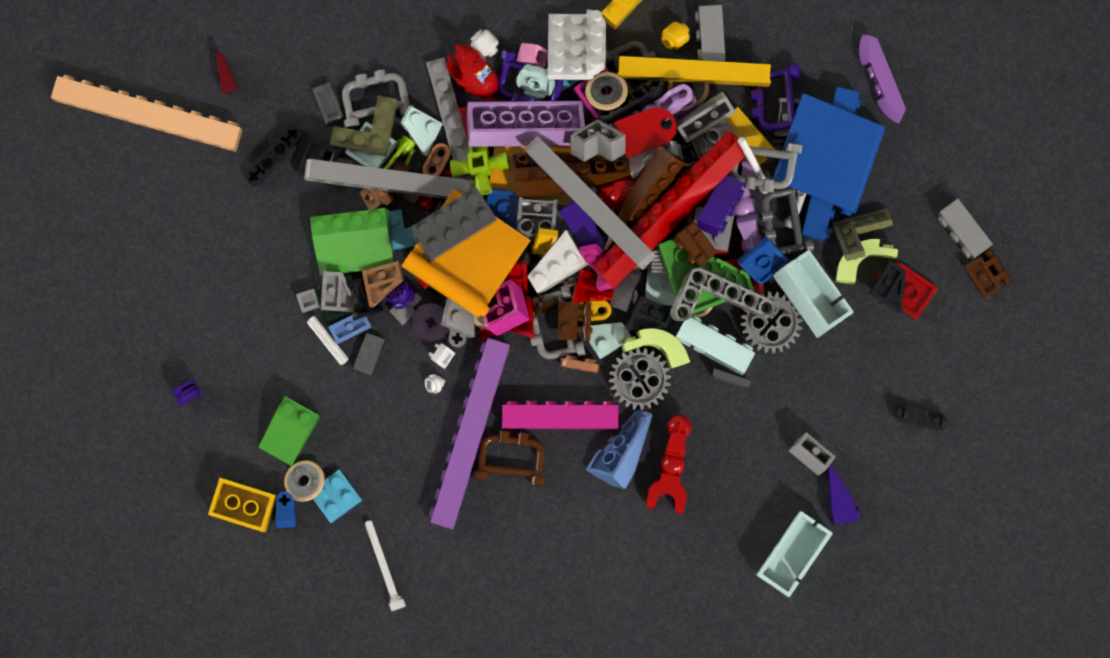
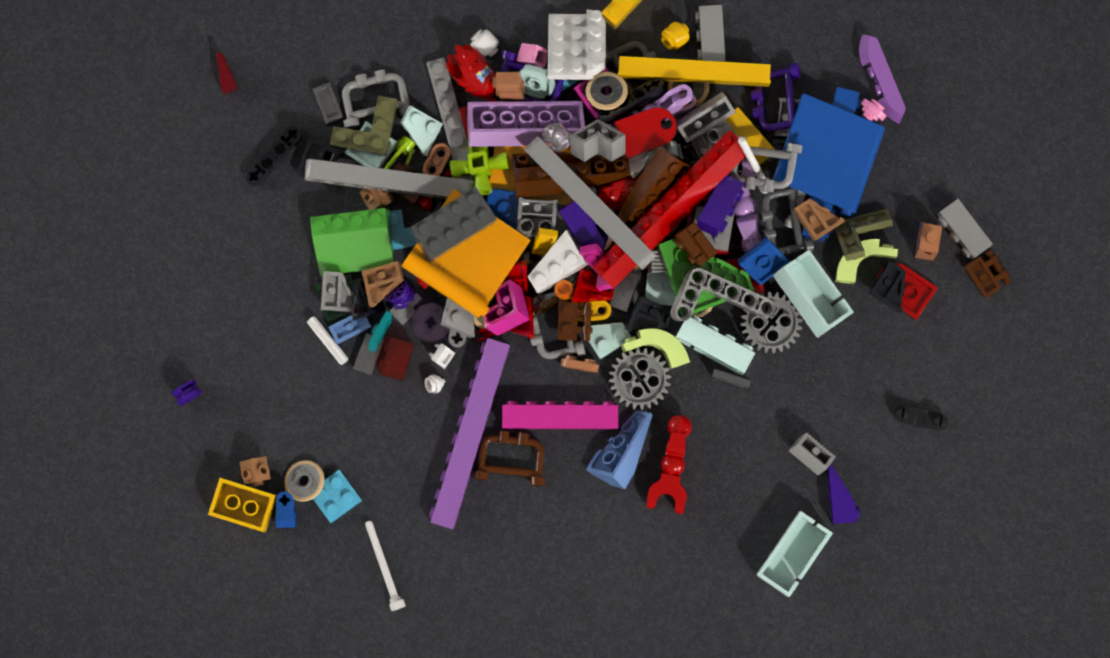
(146, 113): light nougat brick -> none
(255, 471): none -> medium nougat brick
(288, 431): bright green slope -> none
(308, 300): light grey plate -> none
(379, 331): none -> teal plate
(396, 359): none -> clear red brick
(509, 86): none -> nougat brick
(556, 137): none -> clear head
(564, 289): none -> orange tile
(816, 219): none -> medium nougat wing
(872, 110): none -> bright pink plate
(928, 241): none -> nougat torso

